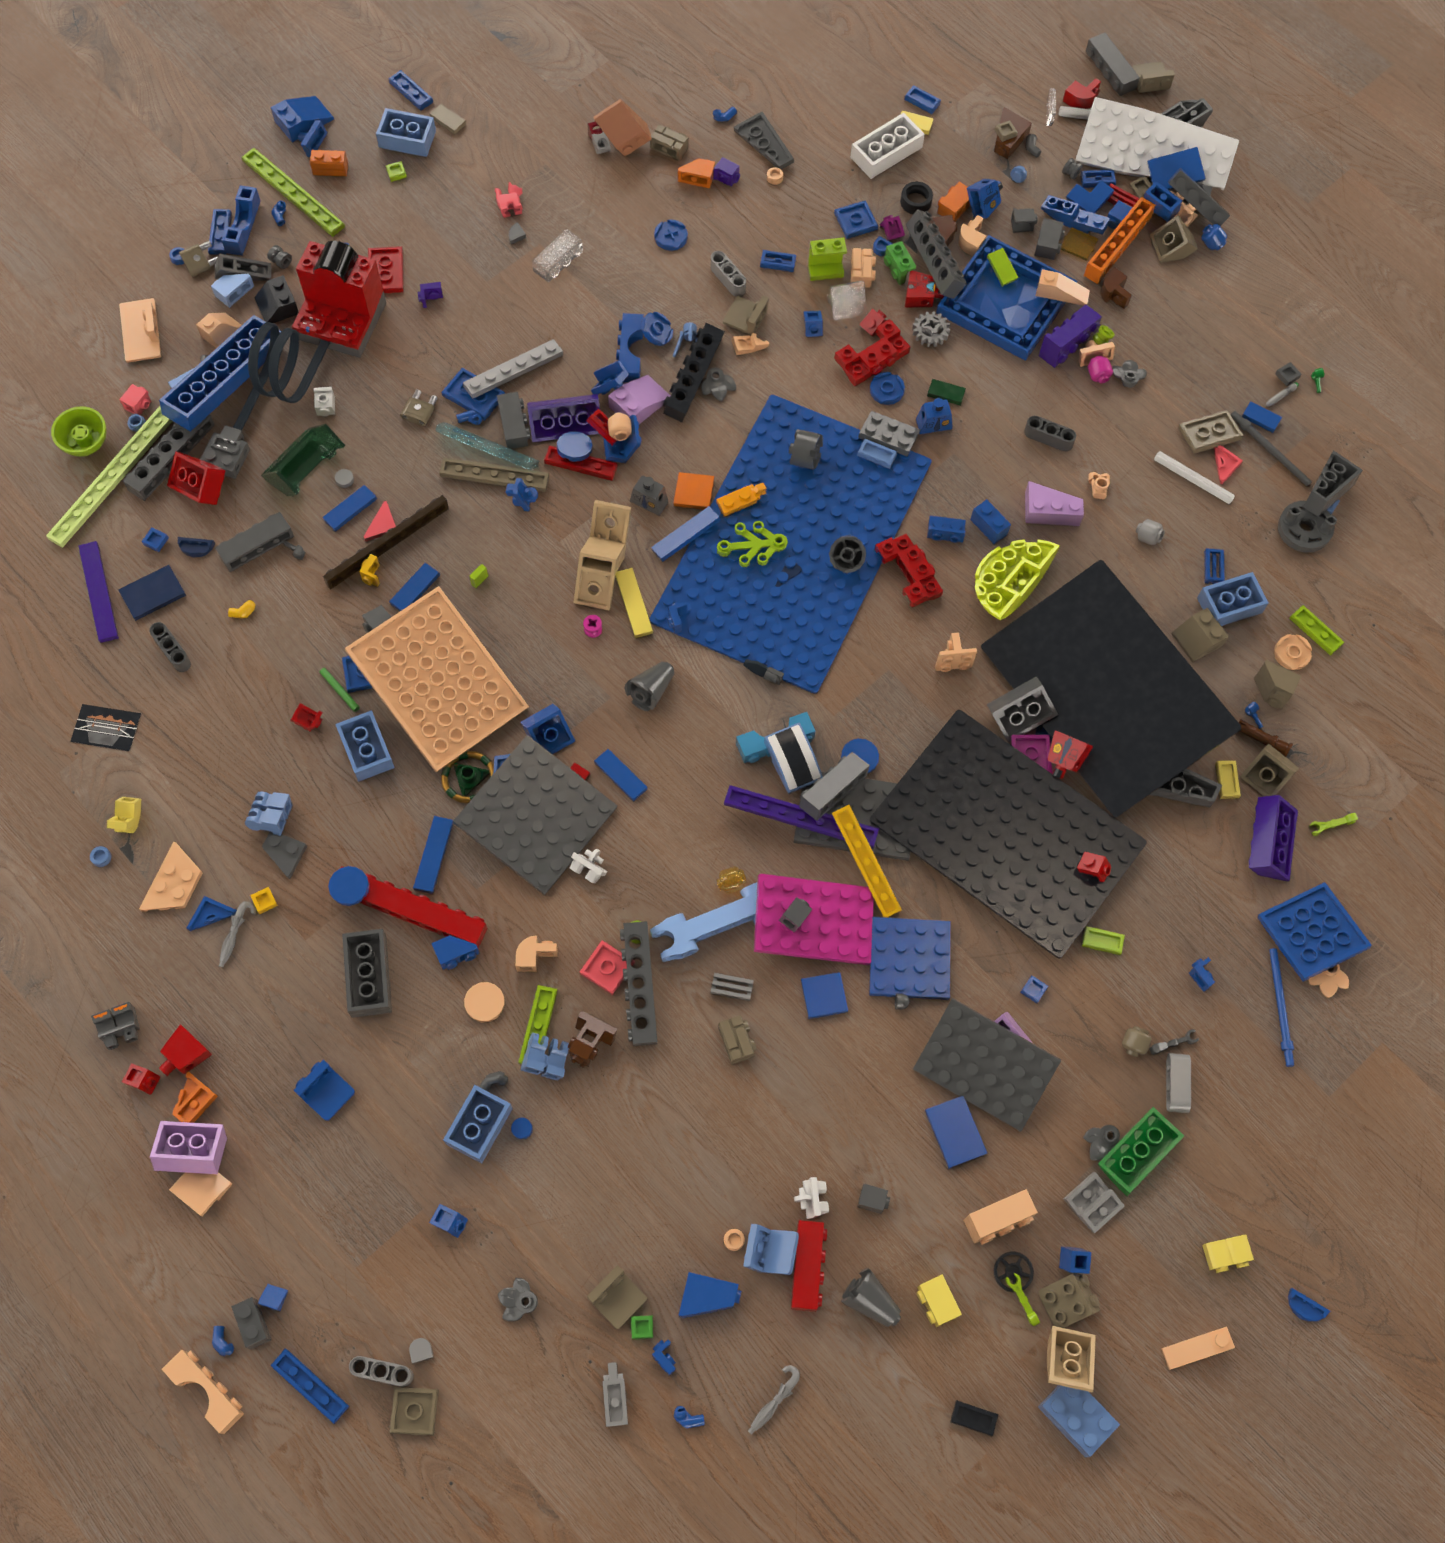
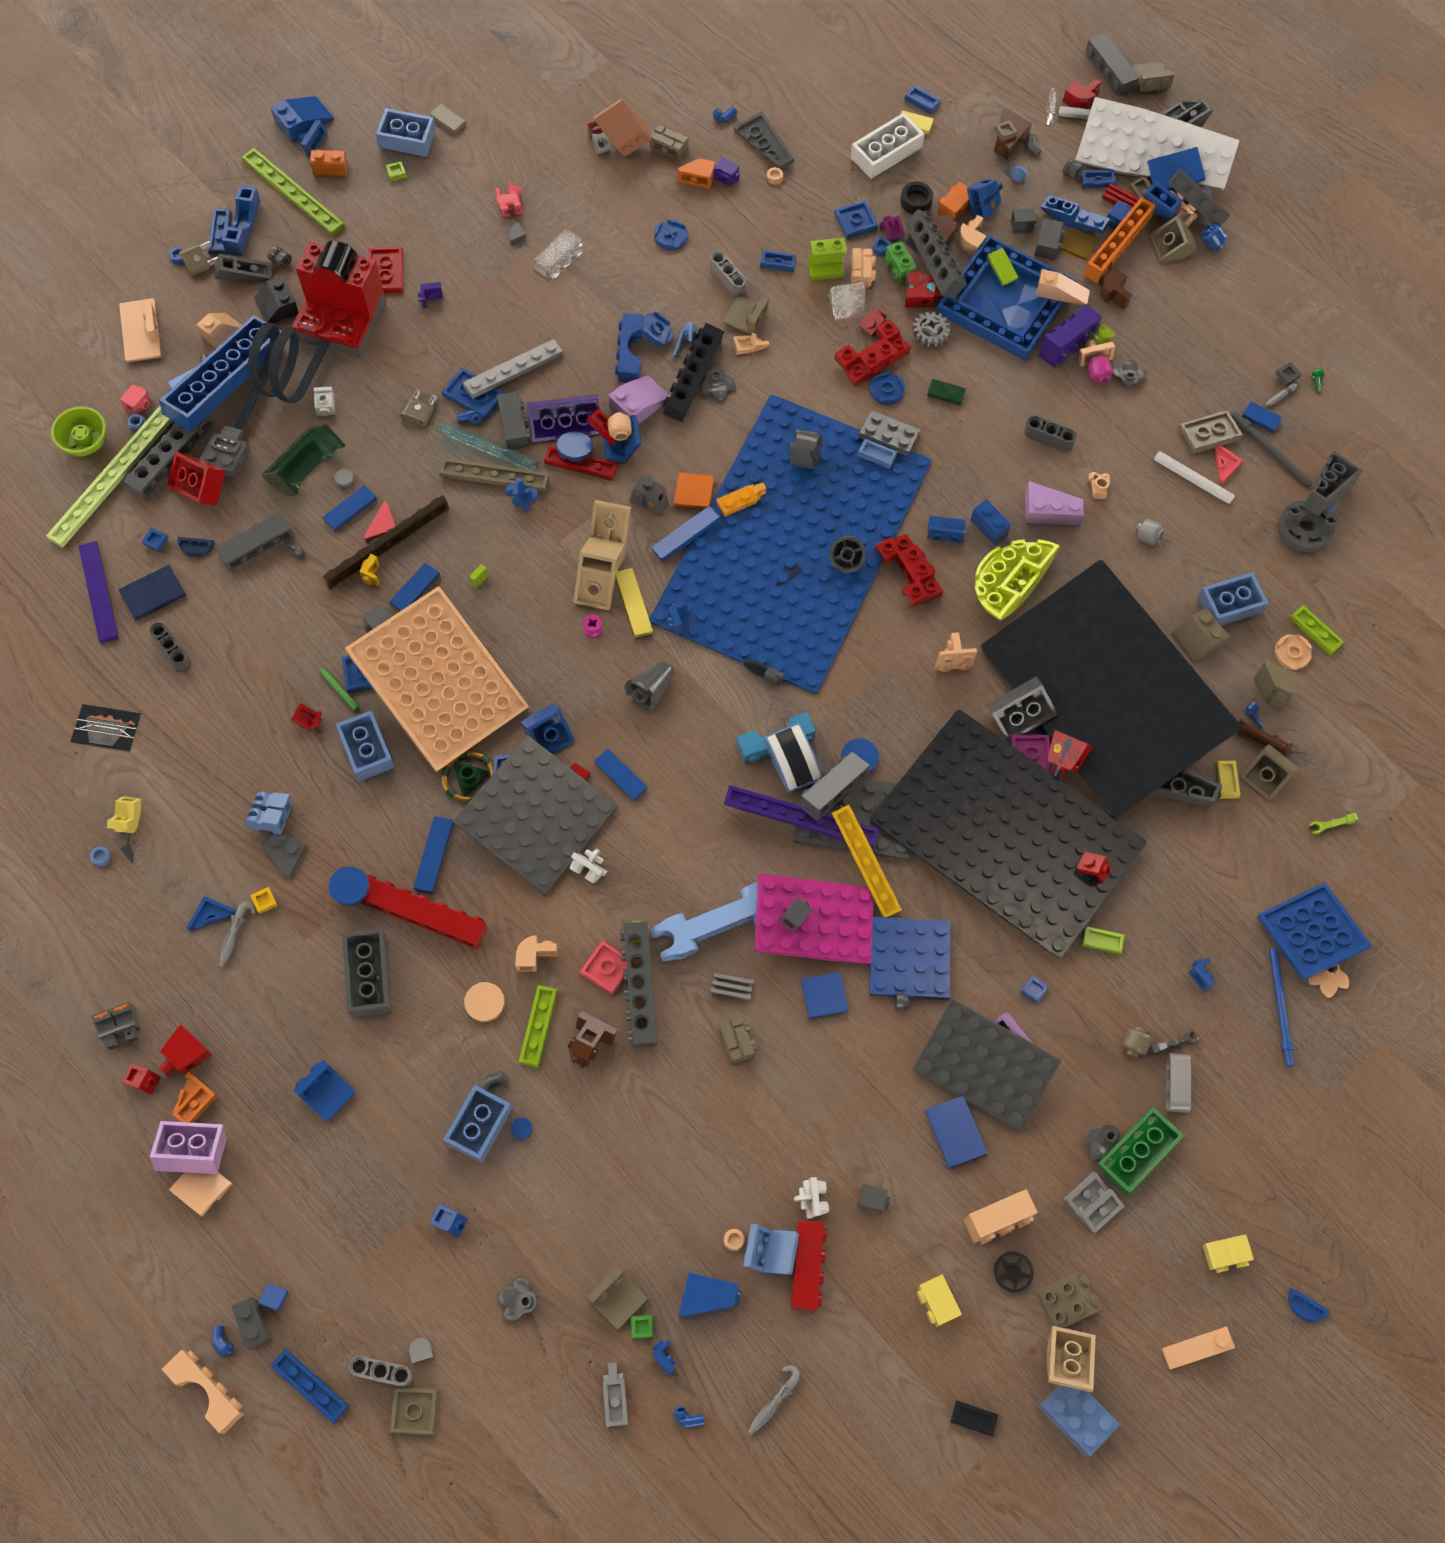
(173, 882): light nougat wing -> none
(232, 287): light blue slope -> none
(244, 611): yellow arm -> none
(278, 211): blue arm -> none
(410, 90): blue tile -> none
(453, 951): blue slope -> none
(537, 1062): medium blue legs -> none
(609, 377): blue bracket -> none
(731, 880): clear yellow head -> none
(754, 544): lime plant -> none
(813, 323): blue bracket -> none
(871, 1299): dark grey cone -> none
(934, 416): blue torso -> none
(1017, 1288): lime piece -> none
(1075, 1260): blue brick -> none
(1092, 200): blue tile -> none
(1214, 579): blue tile -> none
(1273, 838): dark purple slope -> none

